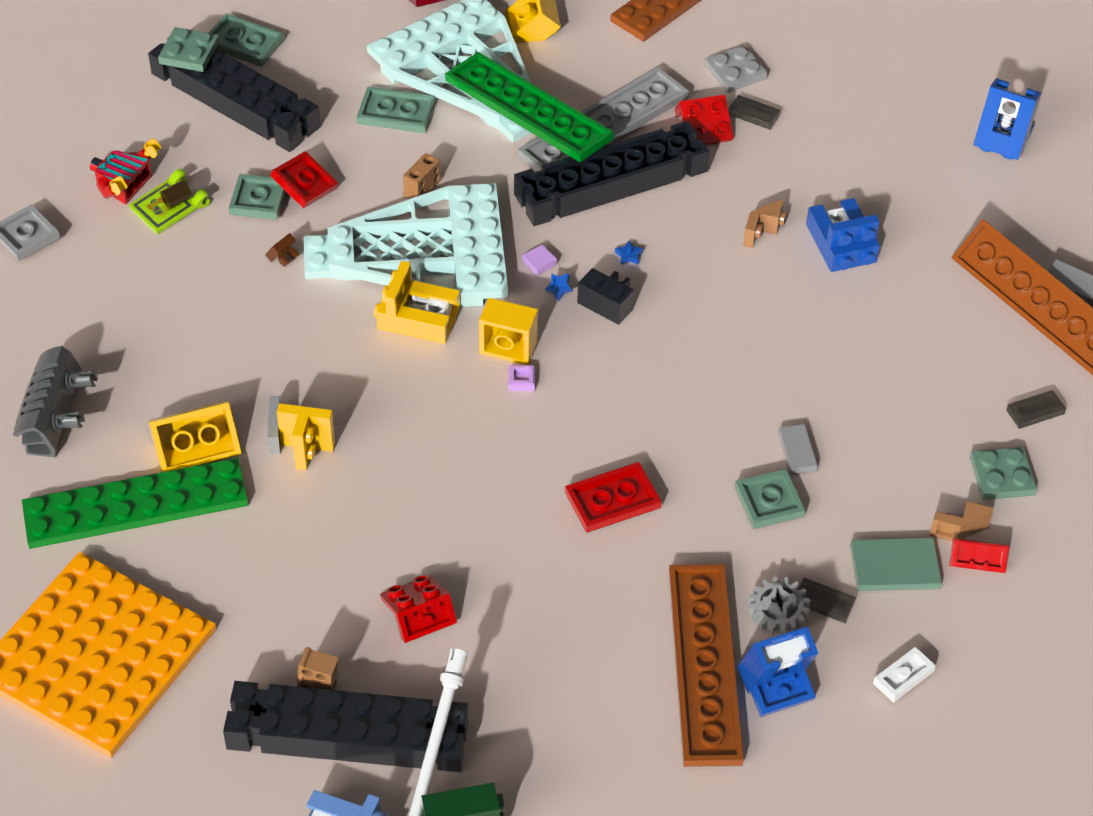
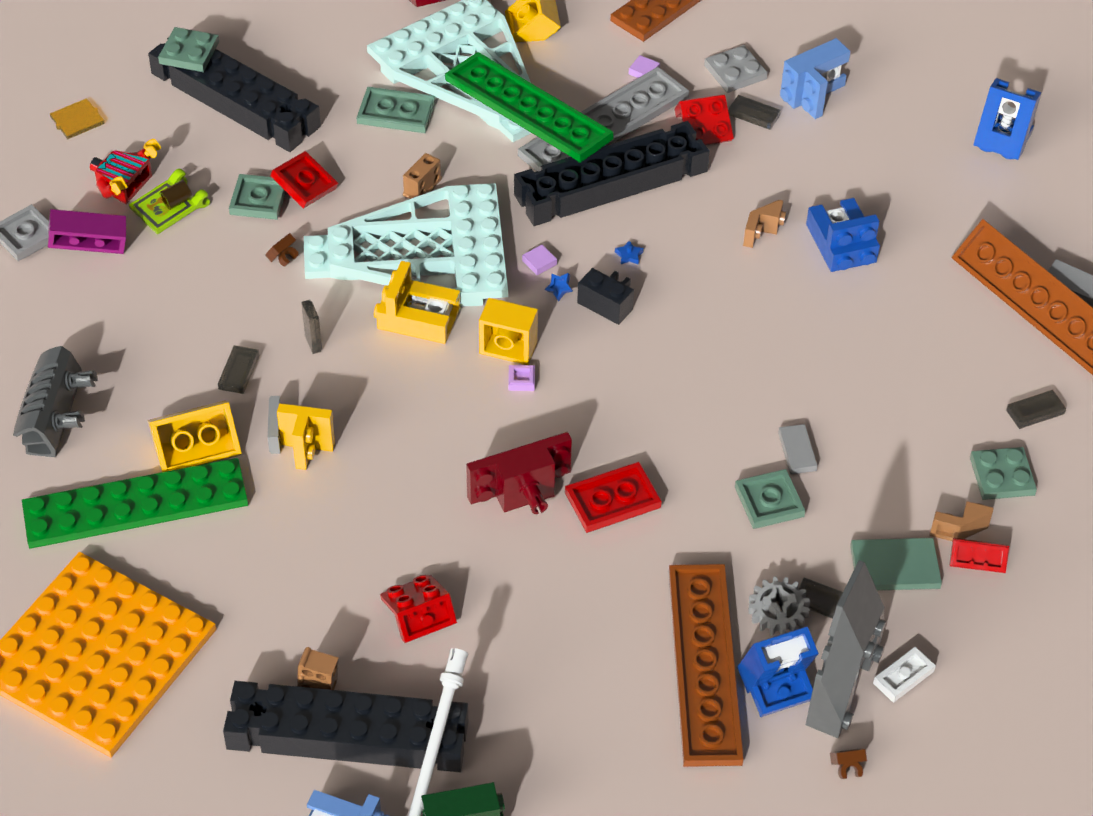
(77, 118): none -> clear yellow piece
(86, 231): none -> magenta brick
(238, 369): none -> clear smoke tile
(246, 39): sand green tile -> none
(311, 326): none -> clear smoke tile
(521, 474): none -> dark red brick
(642, 66): none -> lavender tile
(813, 75): none -> medium blue brick
(848, 758): none -> reddish brown tile
(851, 646): none -> dark grey wedge

